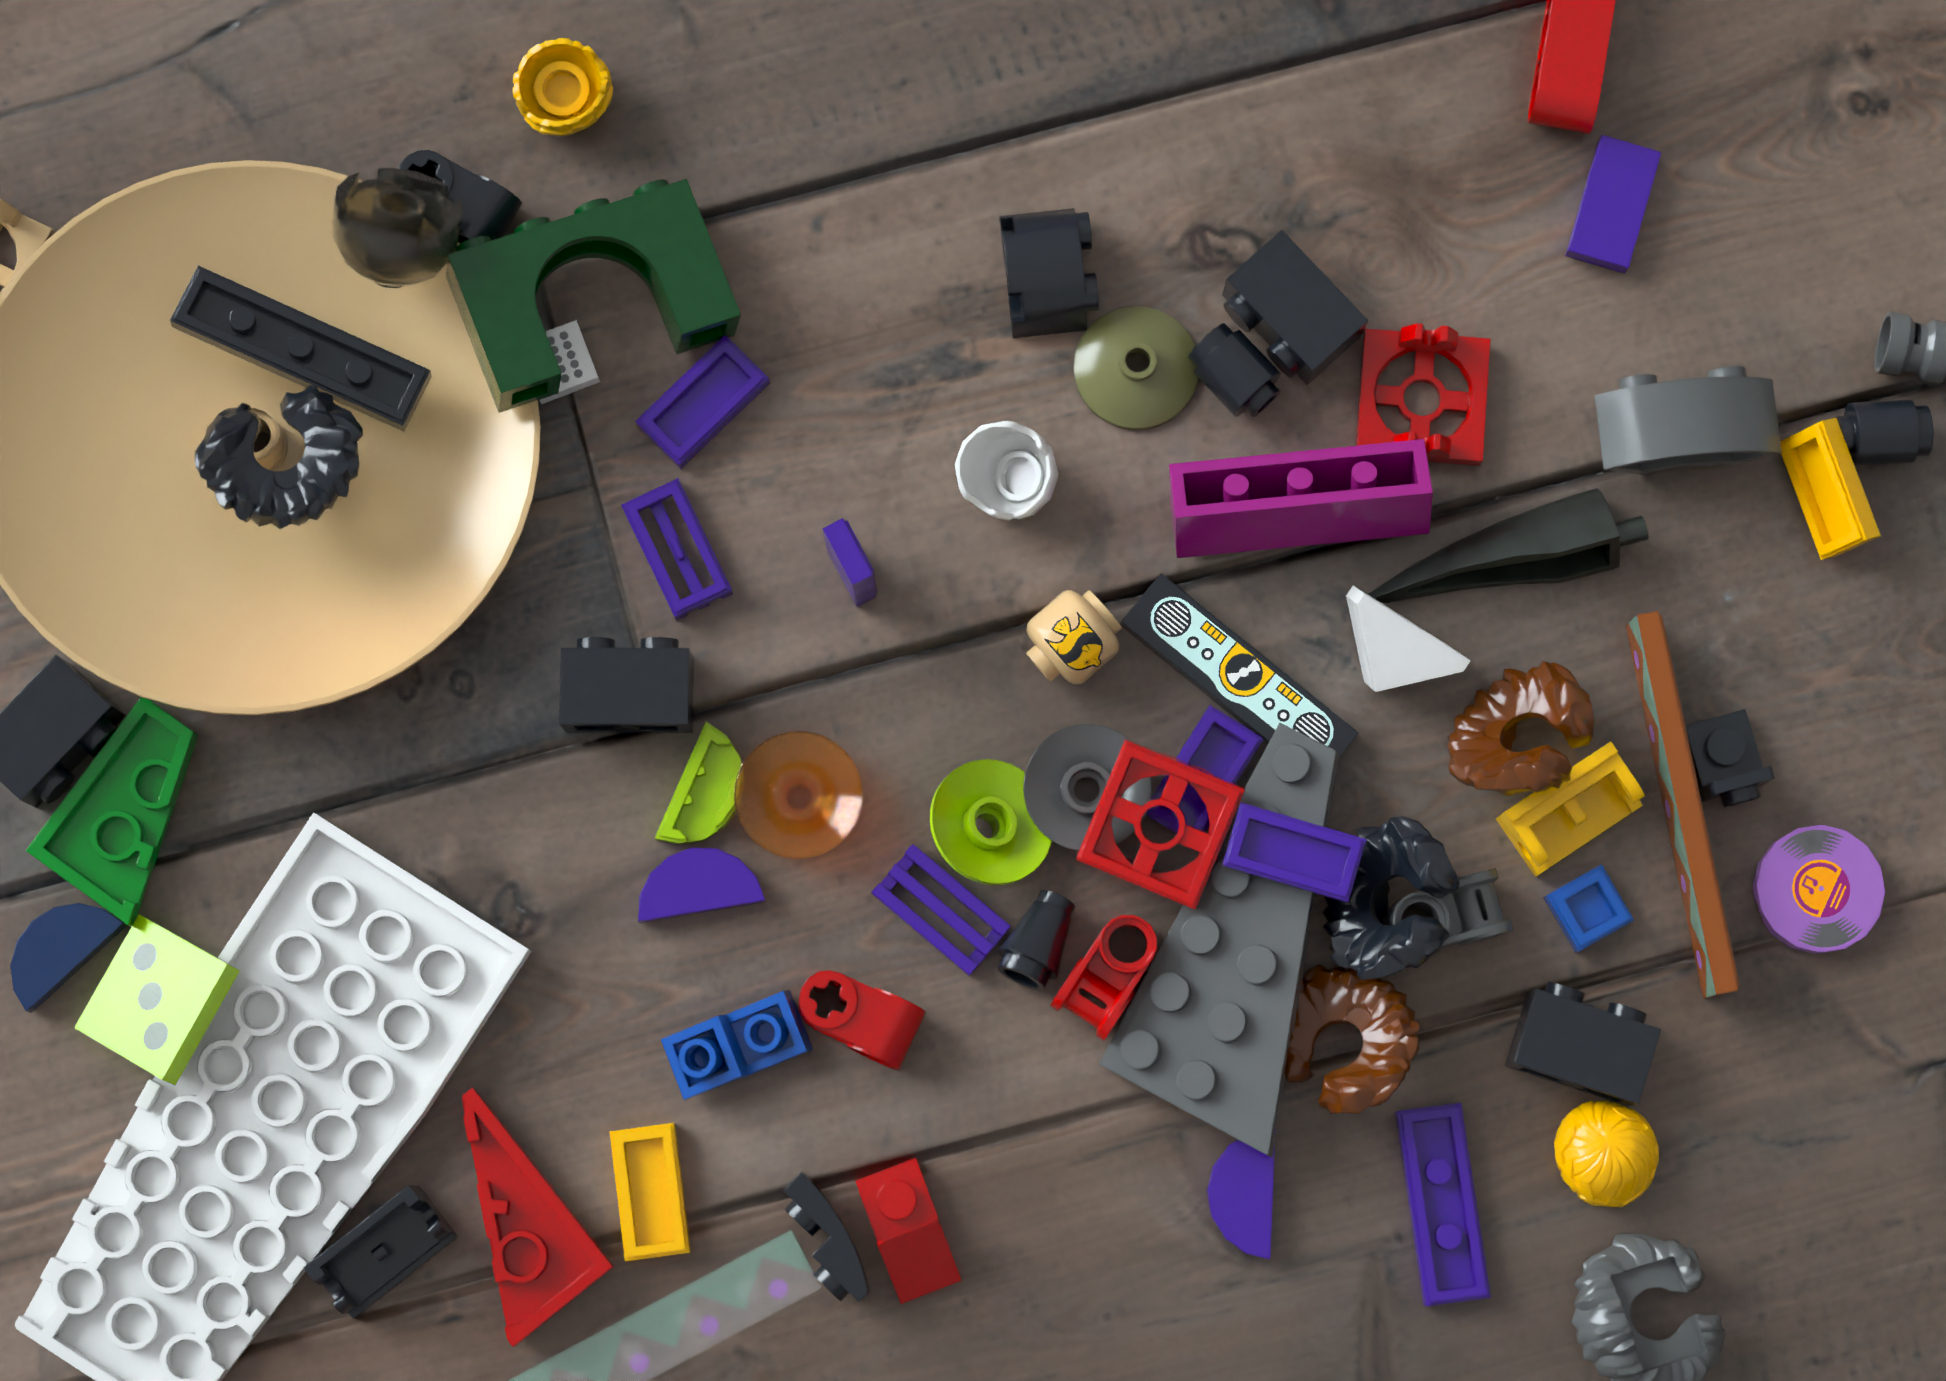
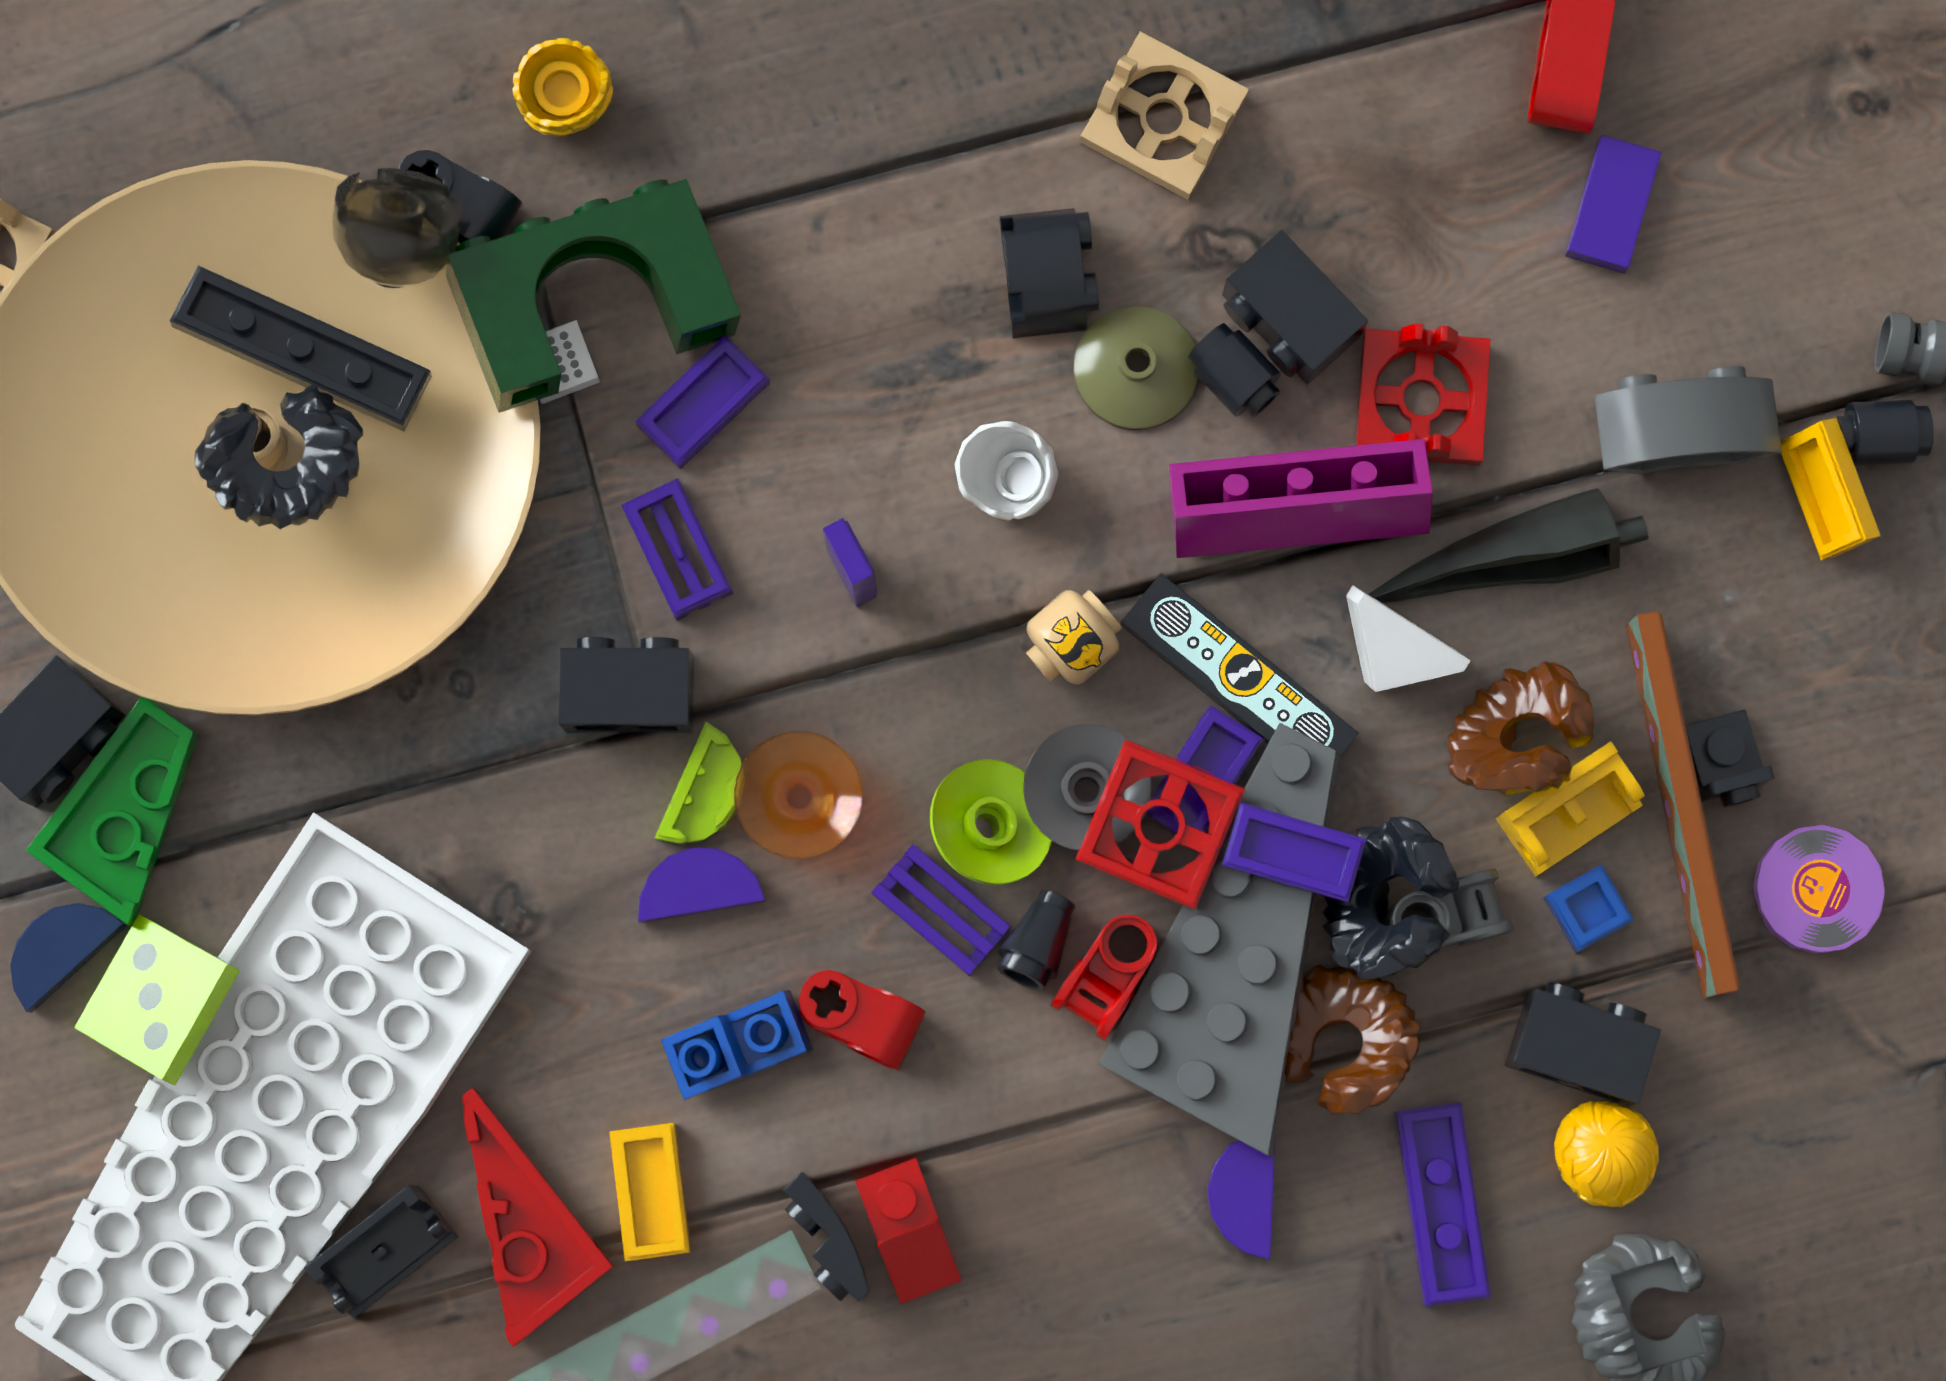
(1151, 56): none -> tan piece

